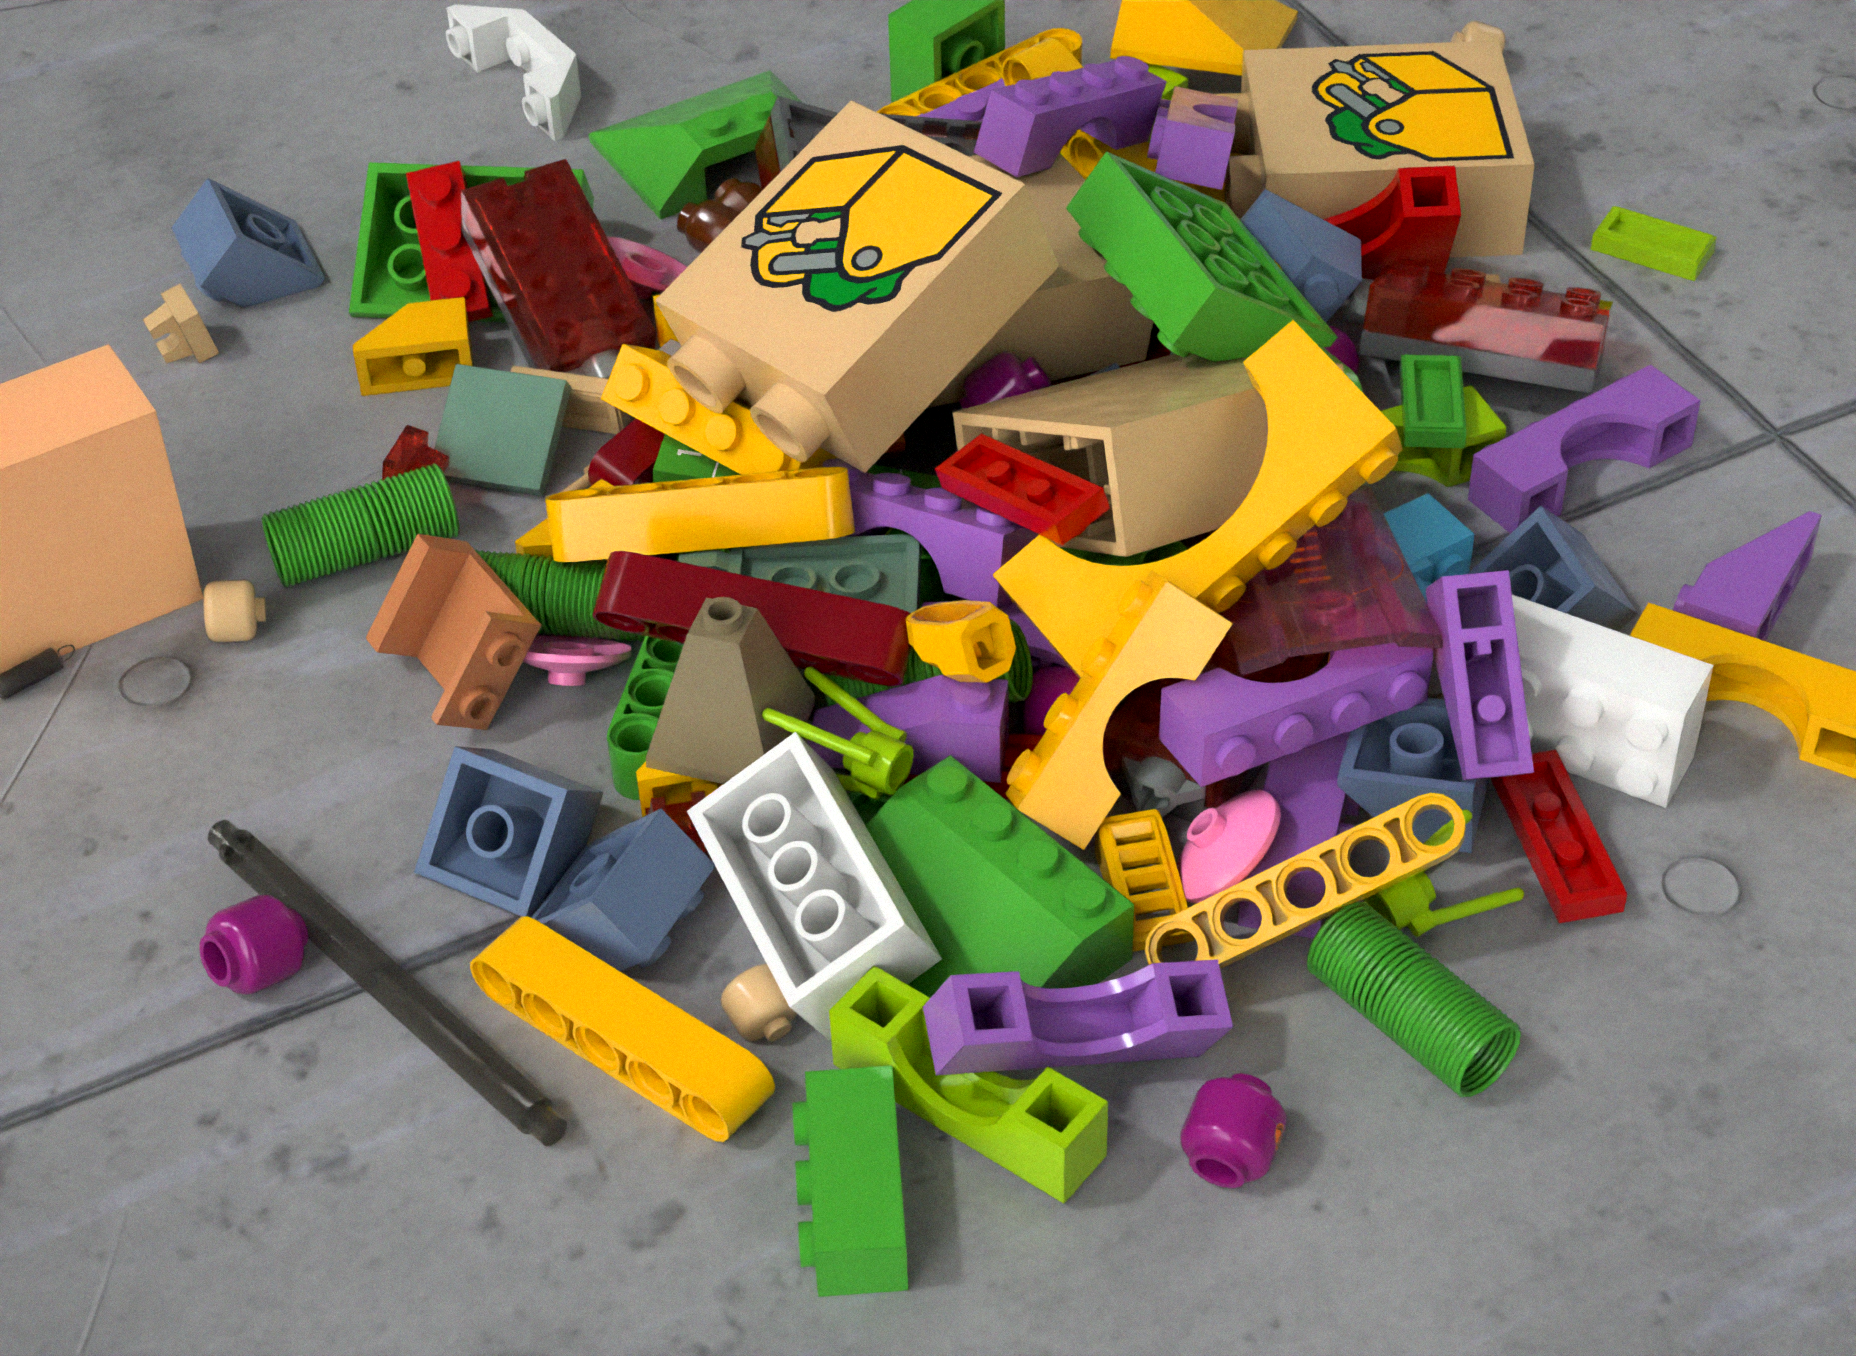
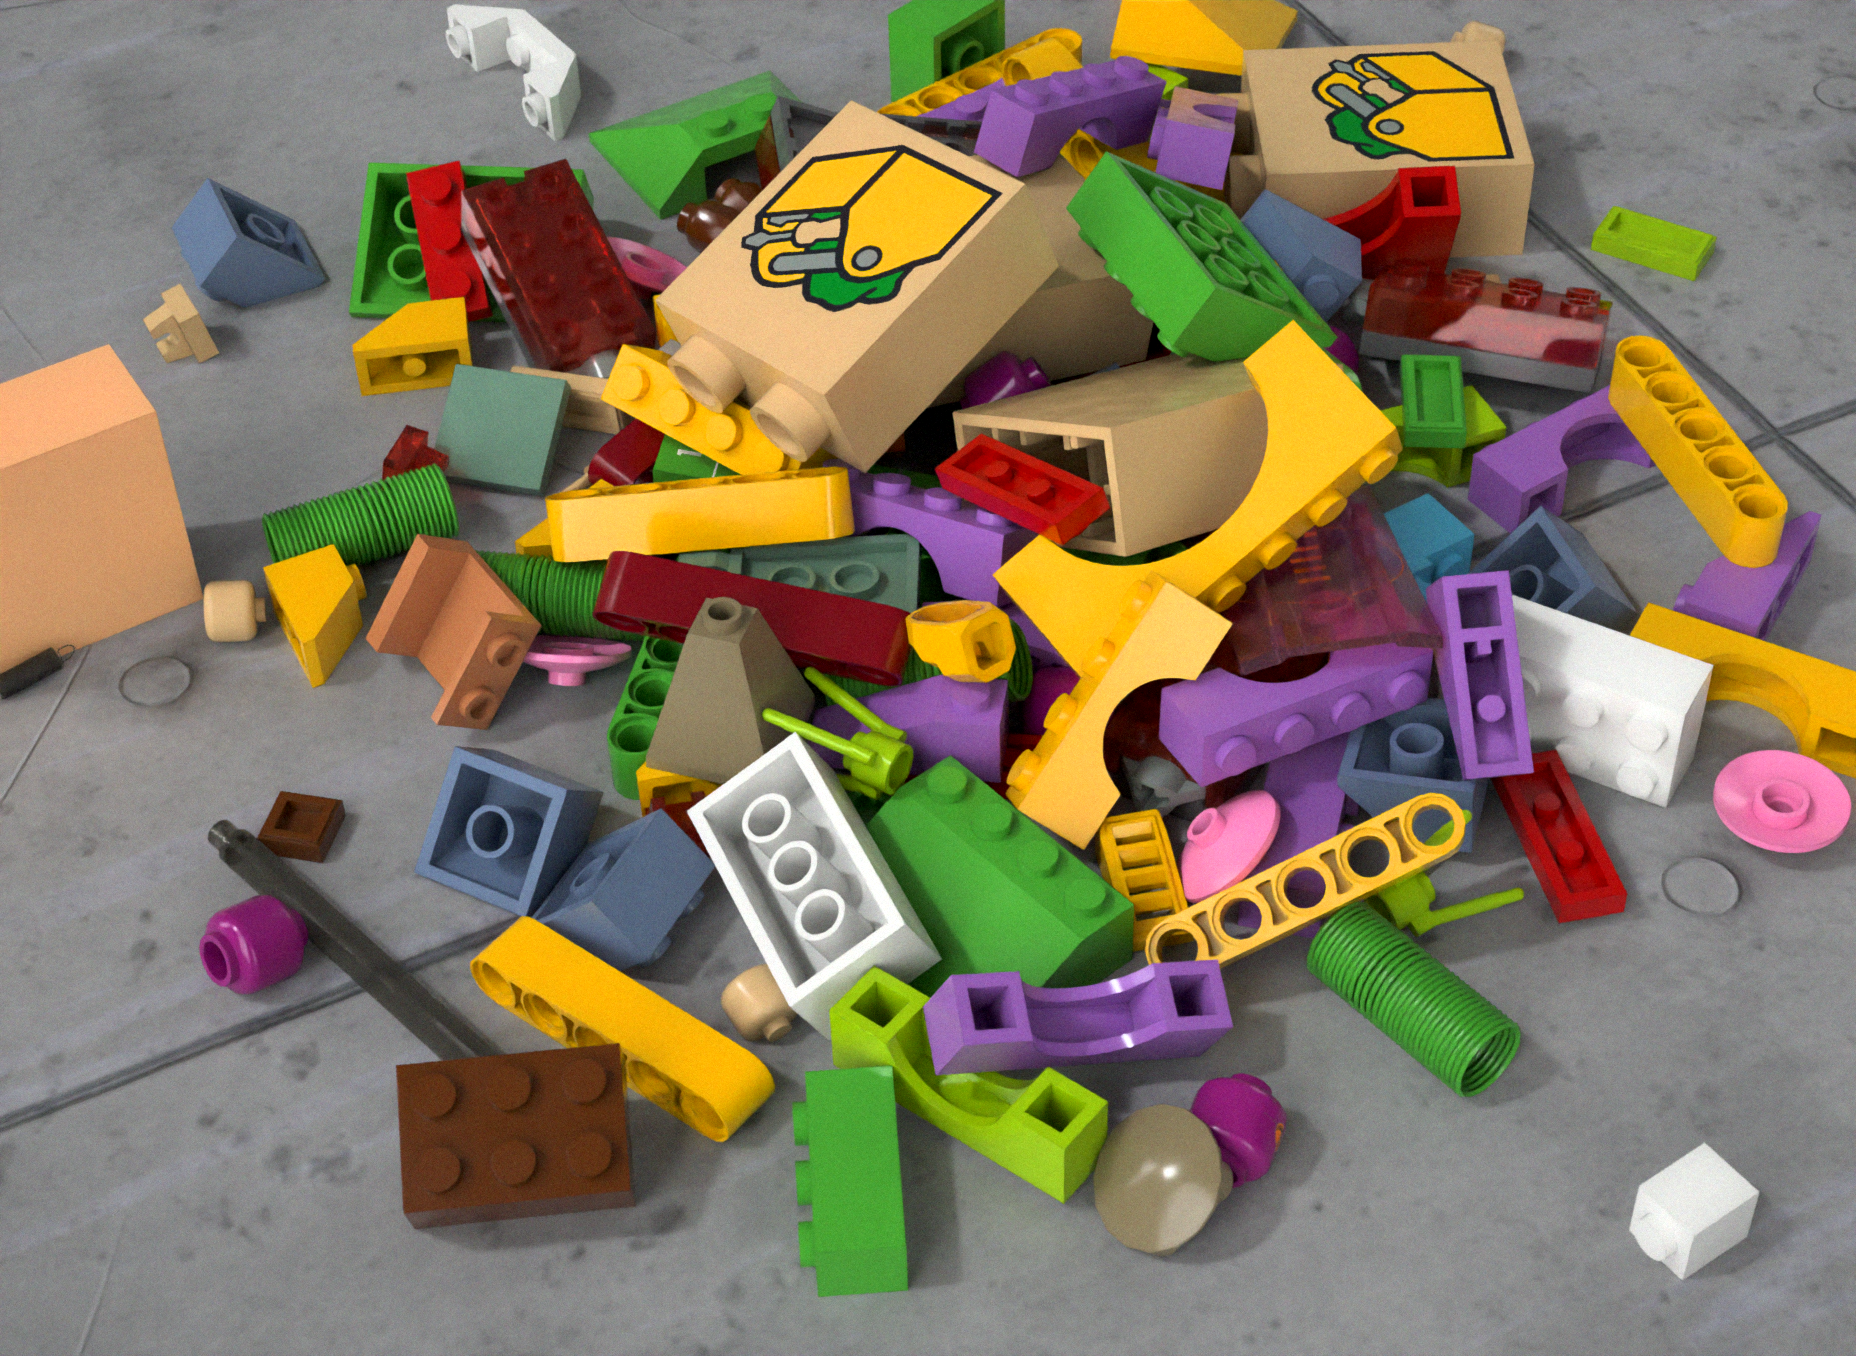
(302, 826): none -> reddish brown tile
(317, 607): none -> yellow slope
(515, 1136): none -> reddish brown brick
(1159, 1179): none -> dark tan dish
(1693, 1211): none -> white brick
(1697, 452): none -> yellow beam
(1782, 801): none -> bright pink dish

